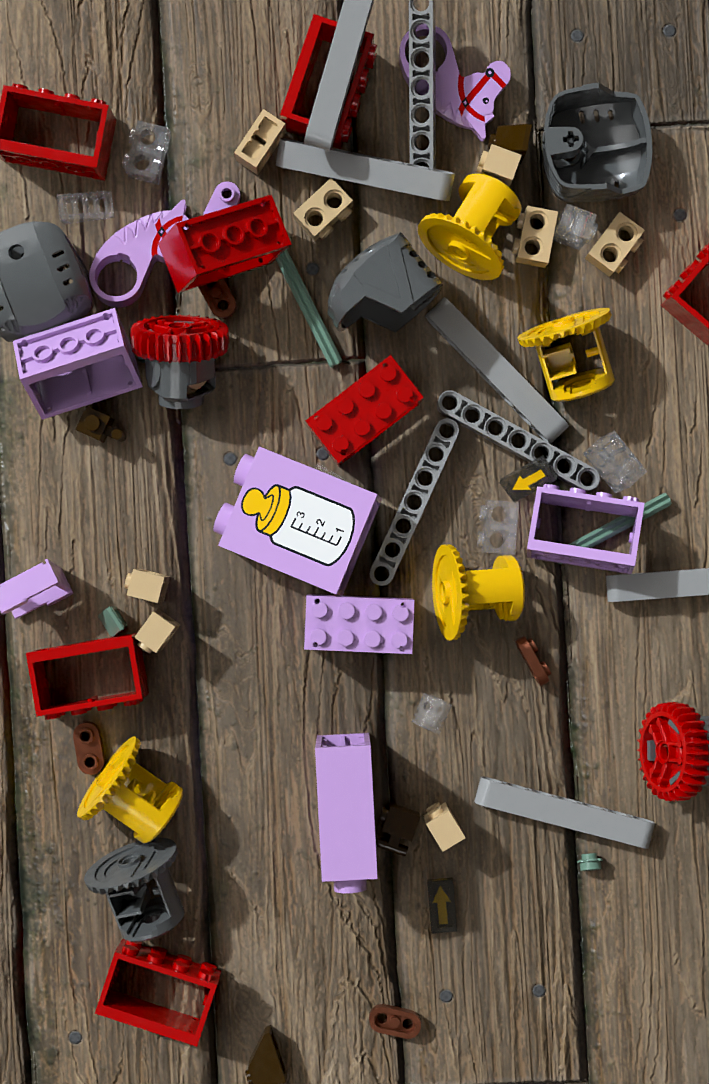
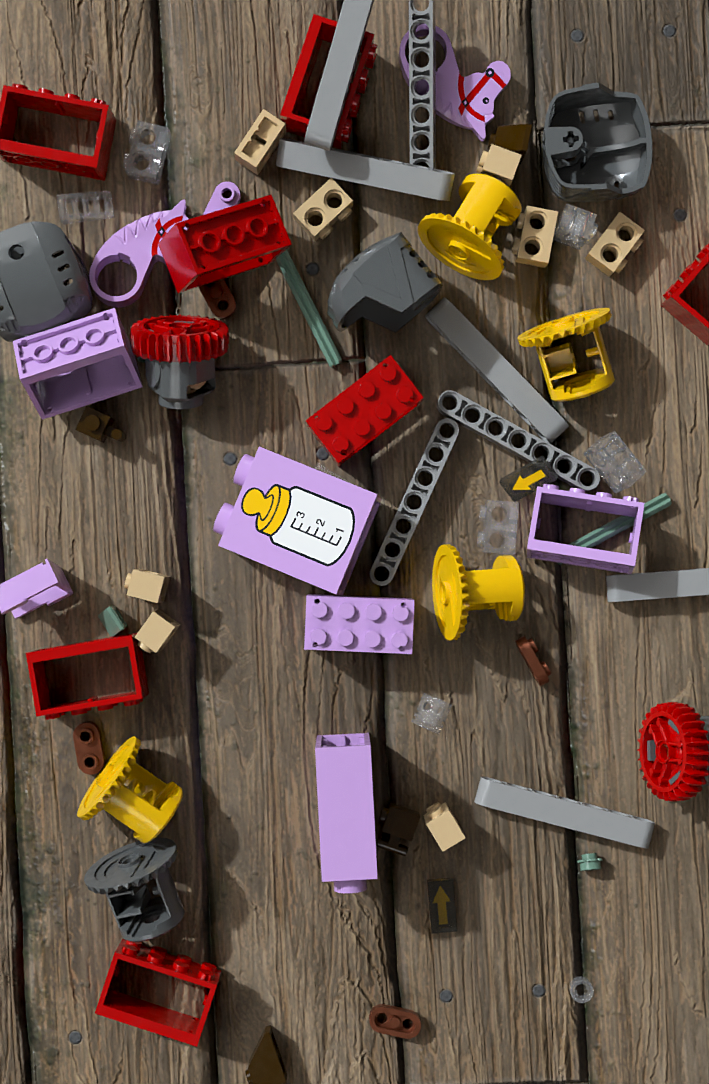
(581, 980): none -> clear bush

